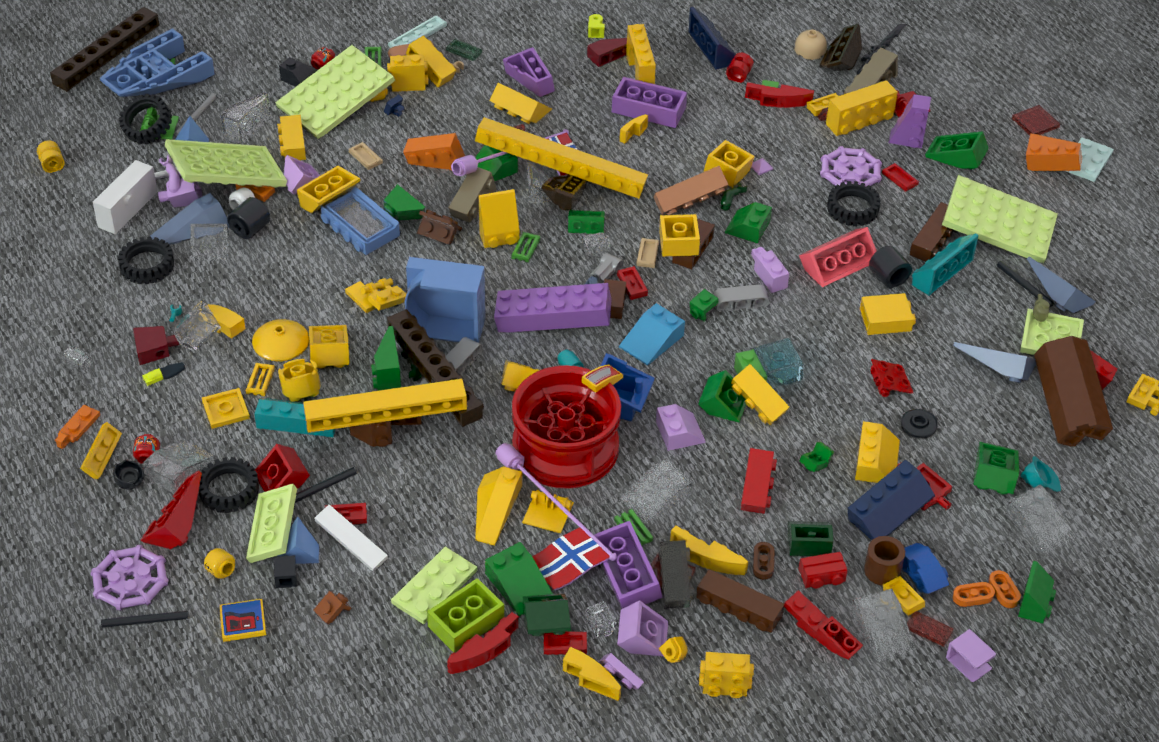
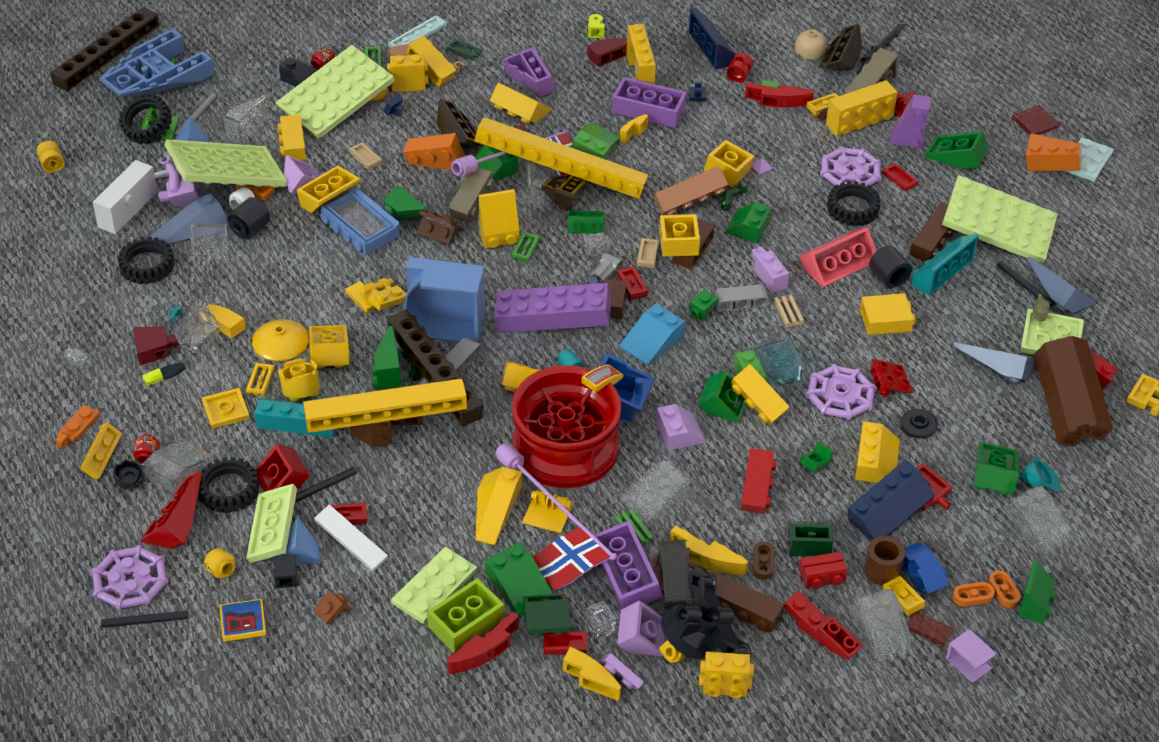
(454, 121): none -> dark brown wedge
(595, 140): none -> bright green slope
(697, 93): none -> dark blue tile
(703, 623): none -> black piece
(784, 300): none -> tan tile
(843, 379): none -> lavender plate

